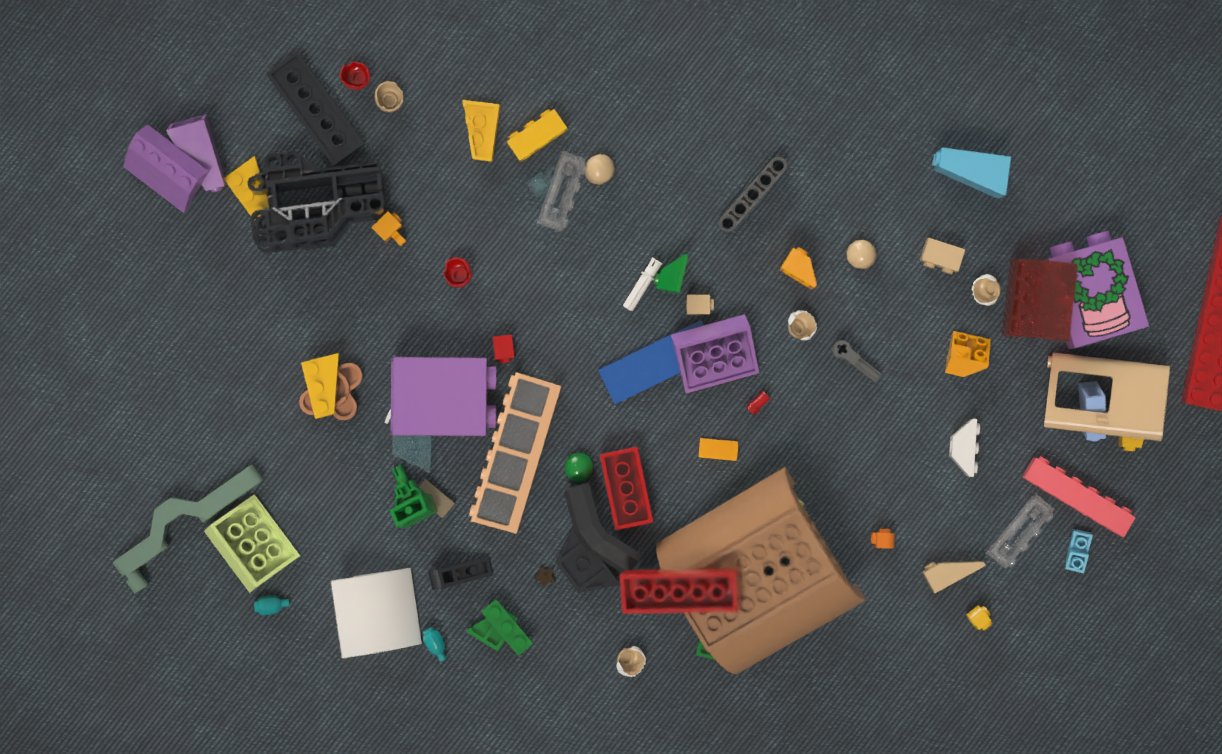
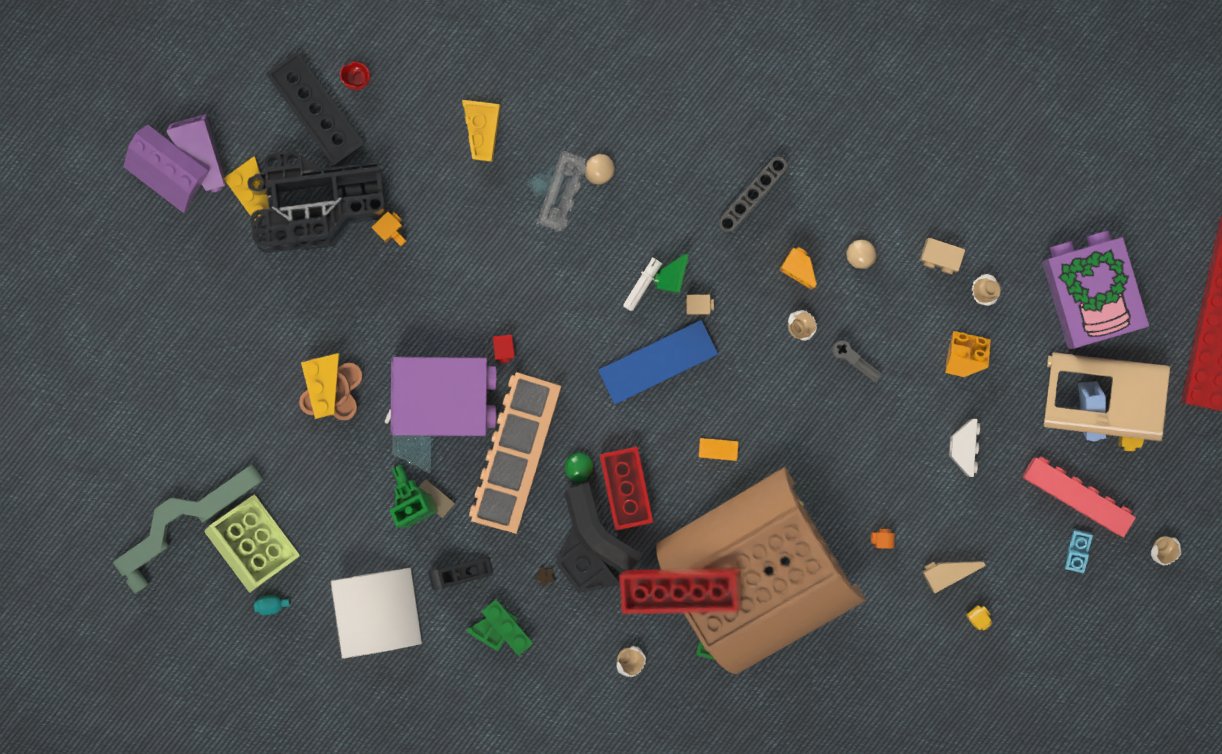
(388, 96): tan hair -> none
(434, 643): teal plant -> none
(457, 272): red hair -> none
(536, 134): yellow brick -> none
(715, 353): medium lavender slope -> none
(757, 403): red pin -> none
(978, 170): medium azure slope -> none
(1039, 299): clear red slope -> none
(1040, 507): clear brick -> none
(1166, 550): none -> tan hair

